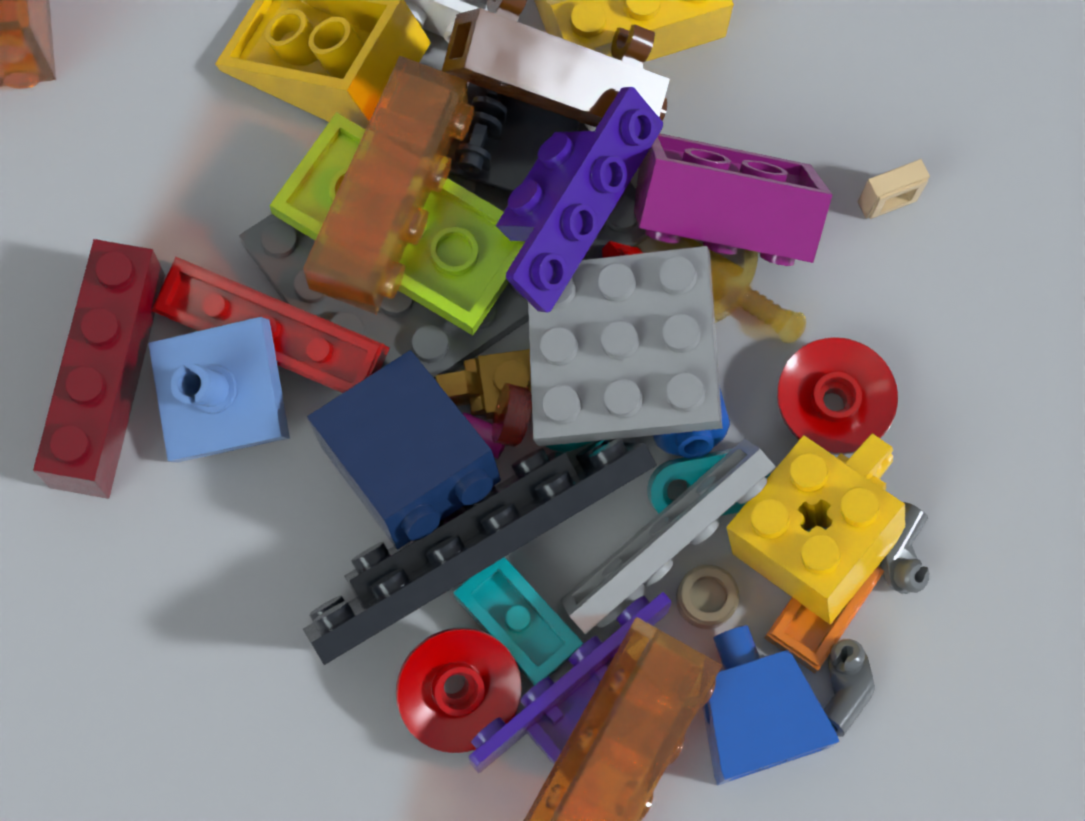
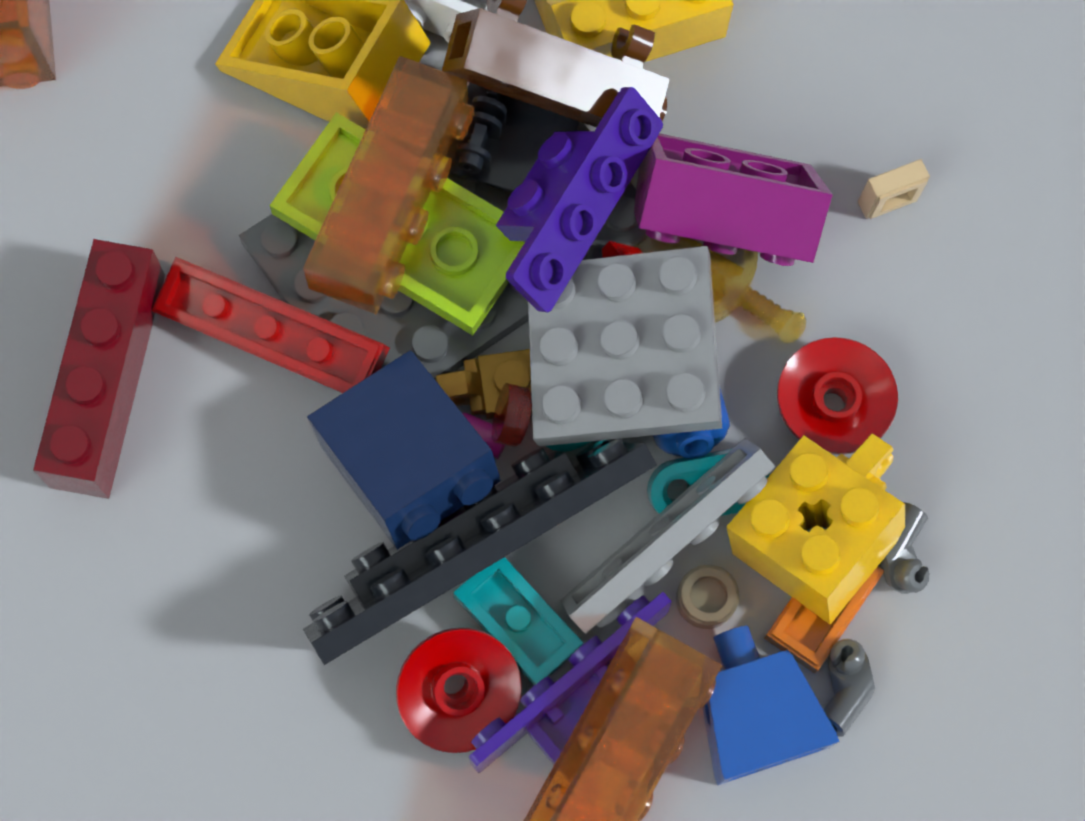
(218, 390): medium blue tile -> none

